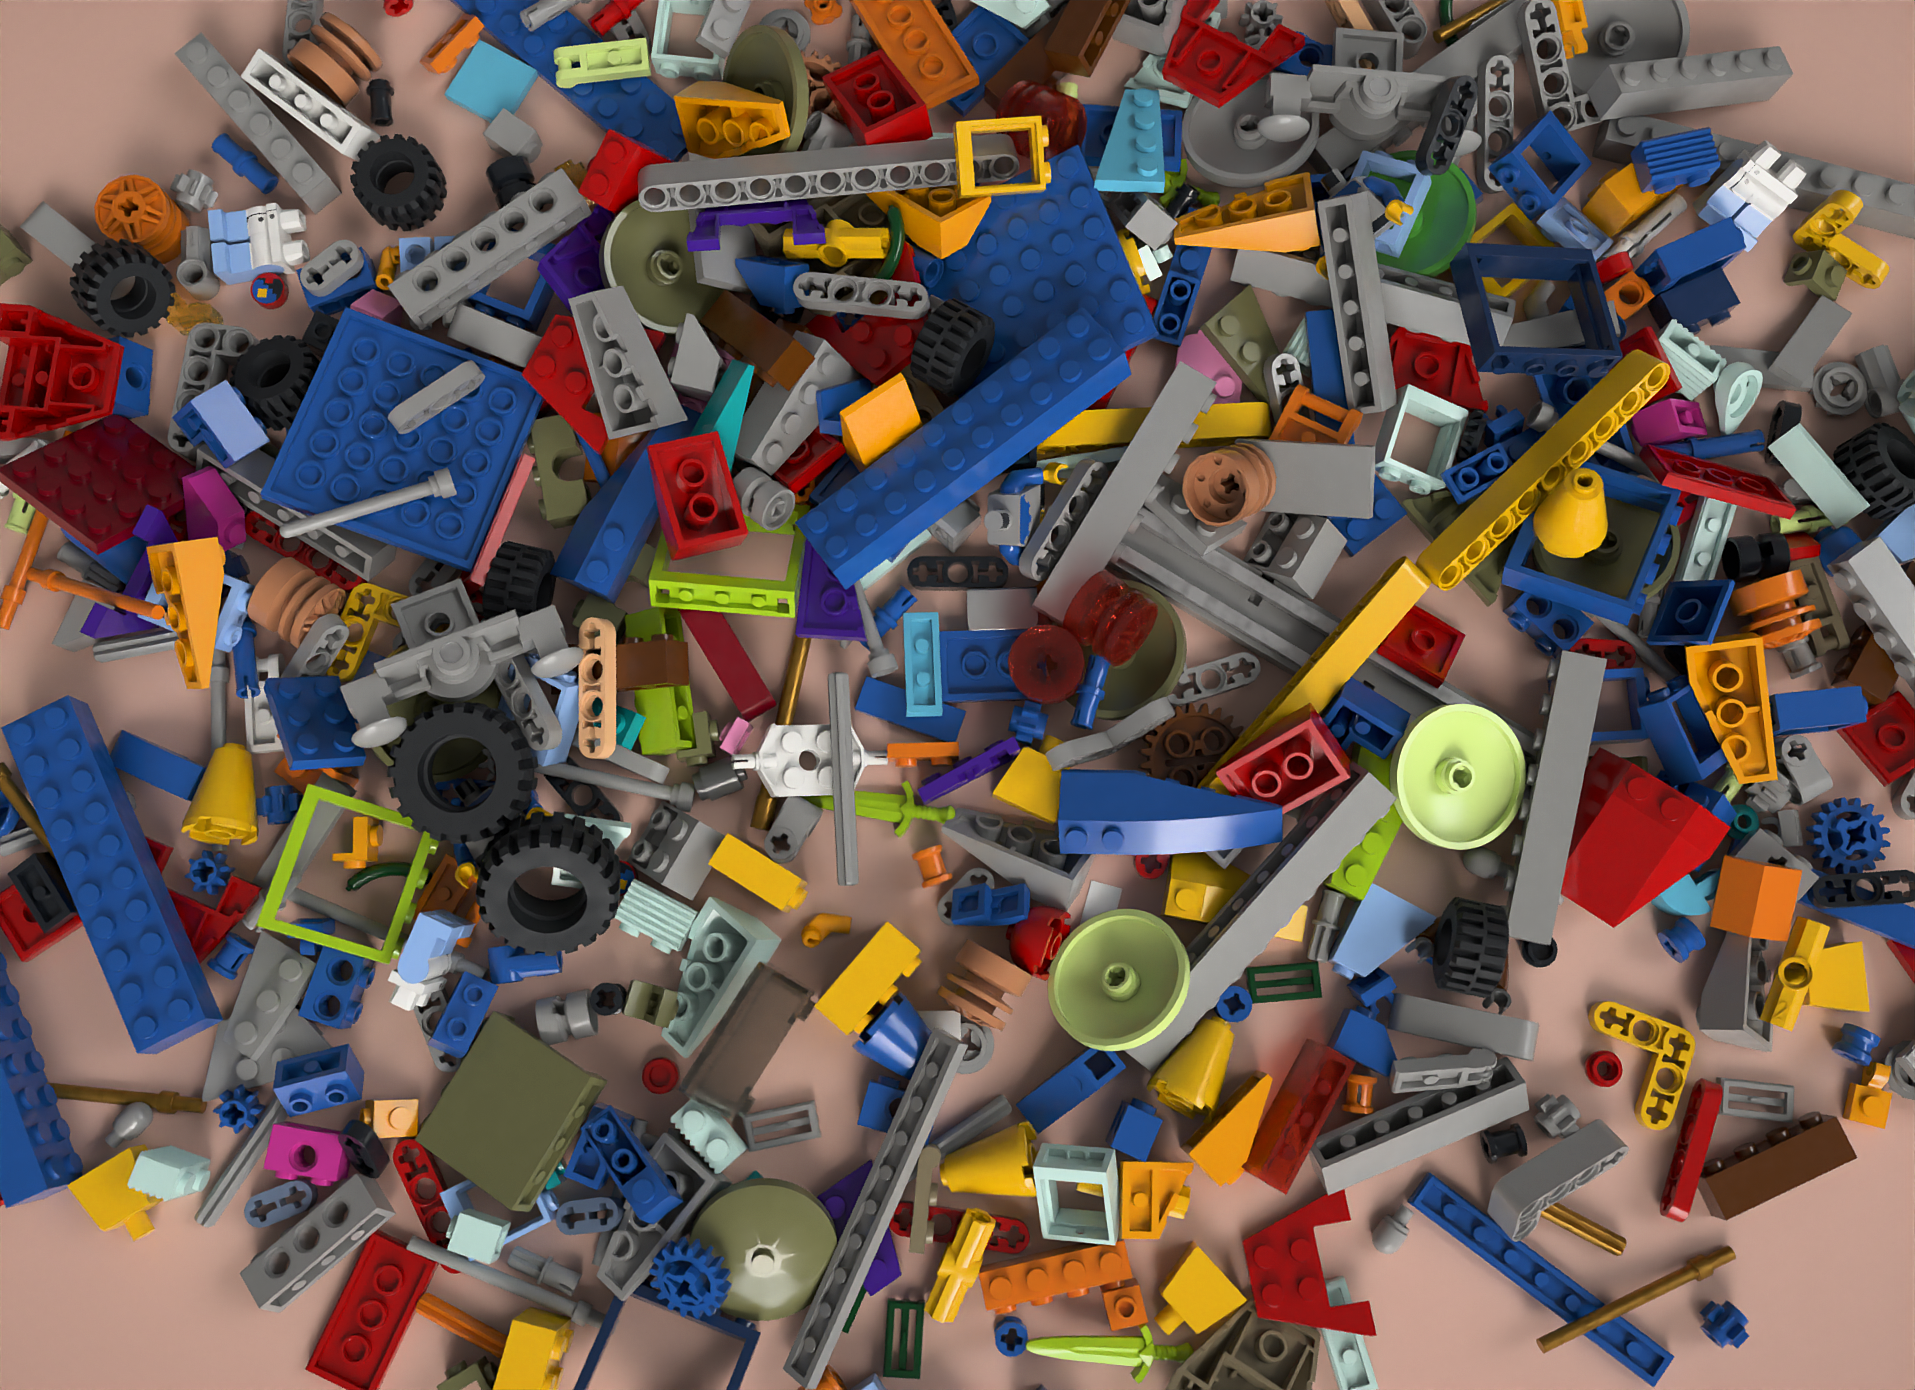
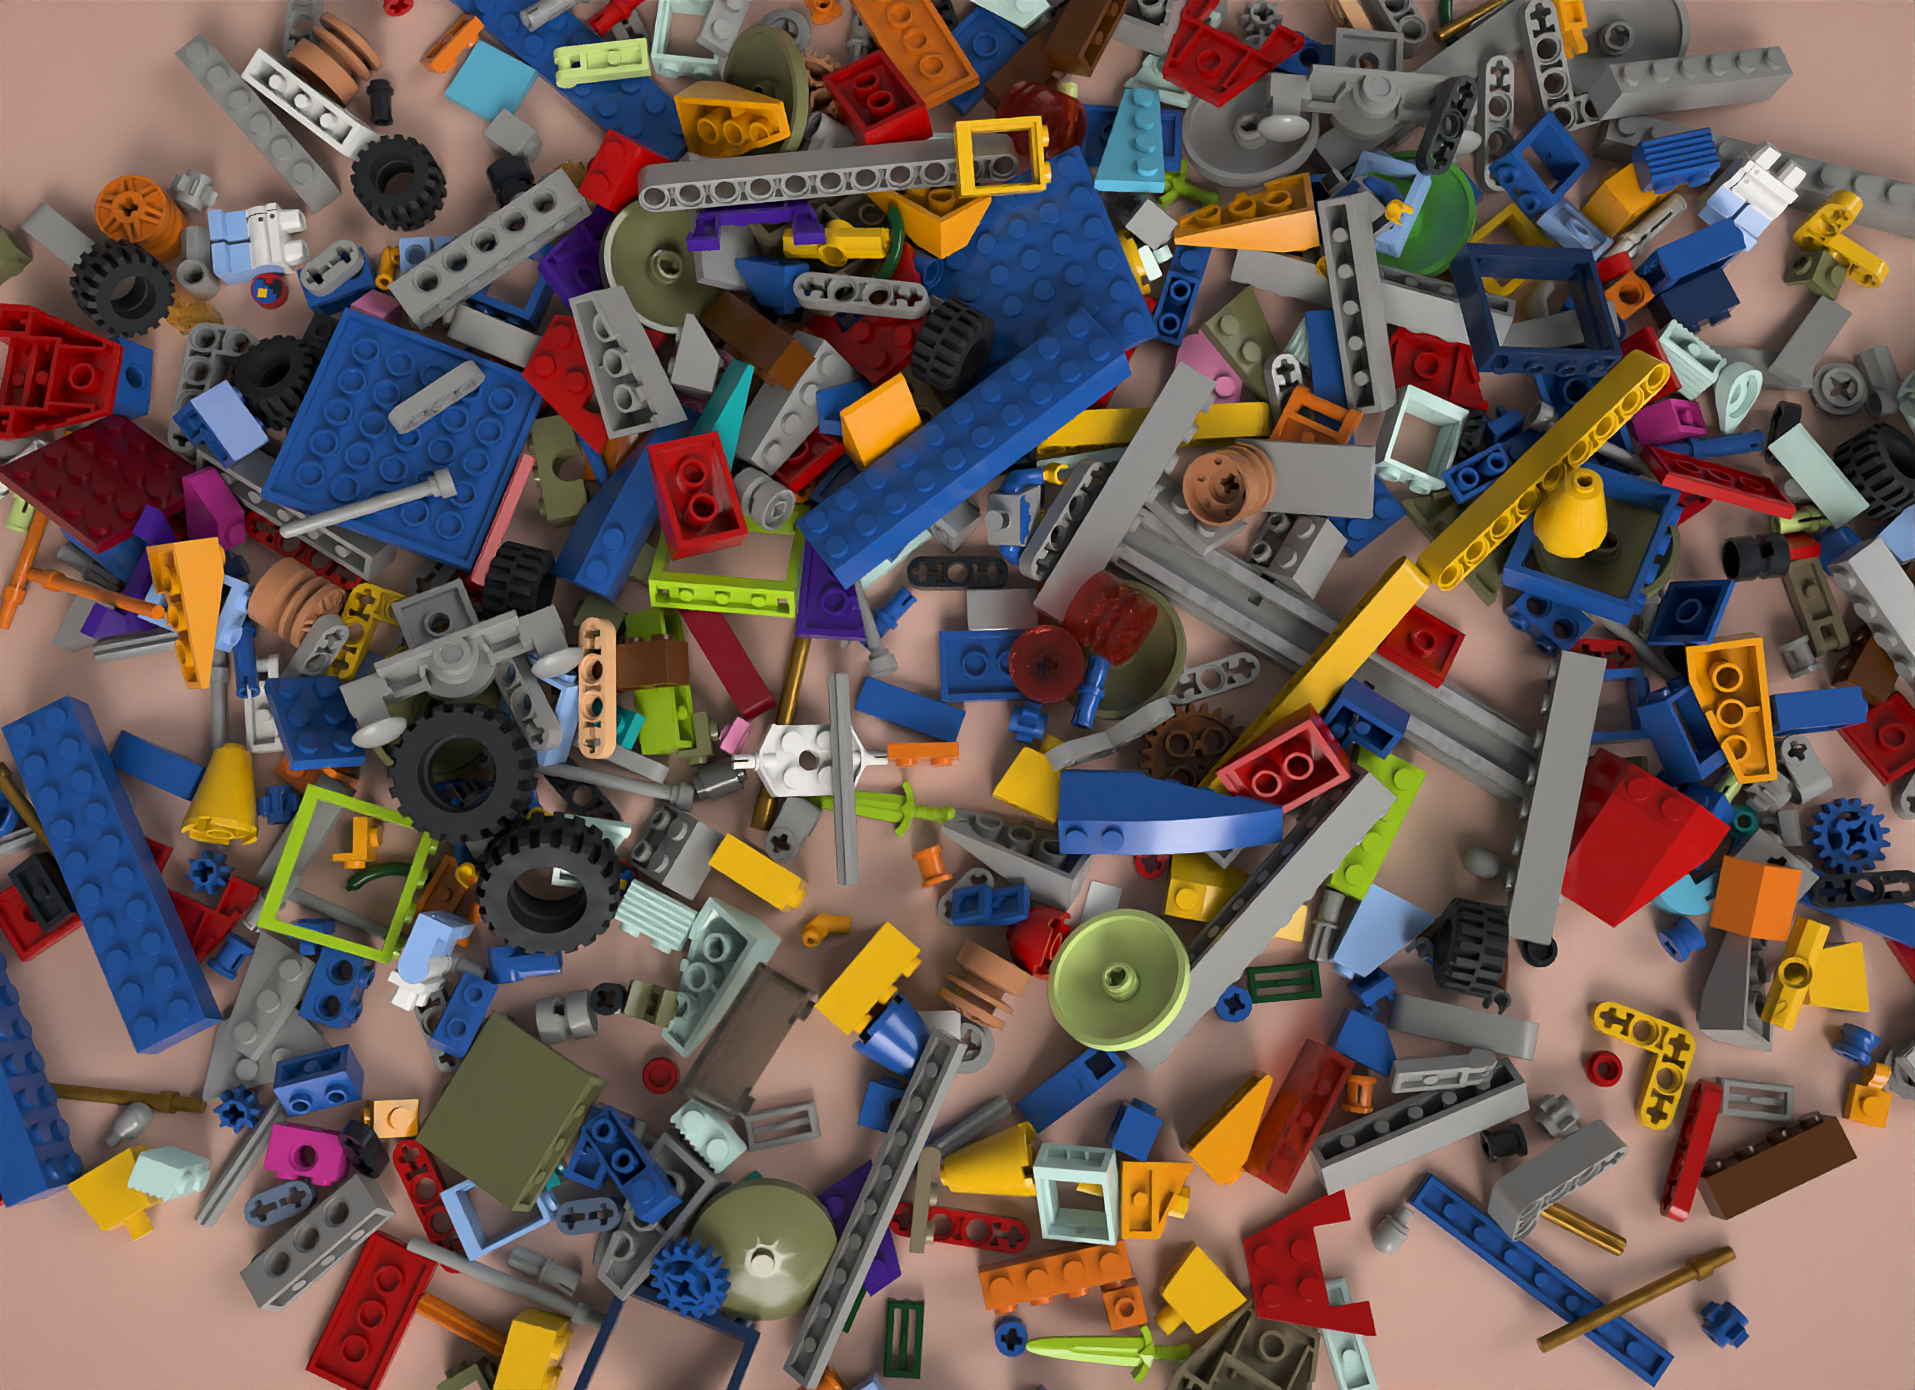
(245, 163): blue pin -> none
(477, 1235): light aqua brick -> none
(922, 664): medium azure plate -> none
(959, 1265): yellow piece -> none
(968, 770): dark purple wing -> none
(1182, 200): black pin -> none
(1196, 1070): yellow cone -> none
(1458, 776): yellowish green dish -> none
(1705, 540): light aqua tile -> none
(1774, 609): orange wheel -> none

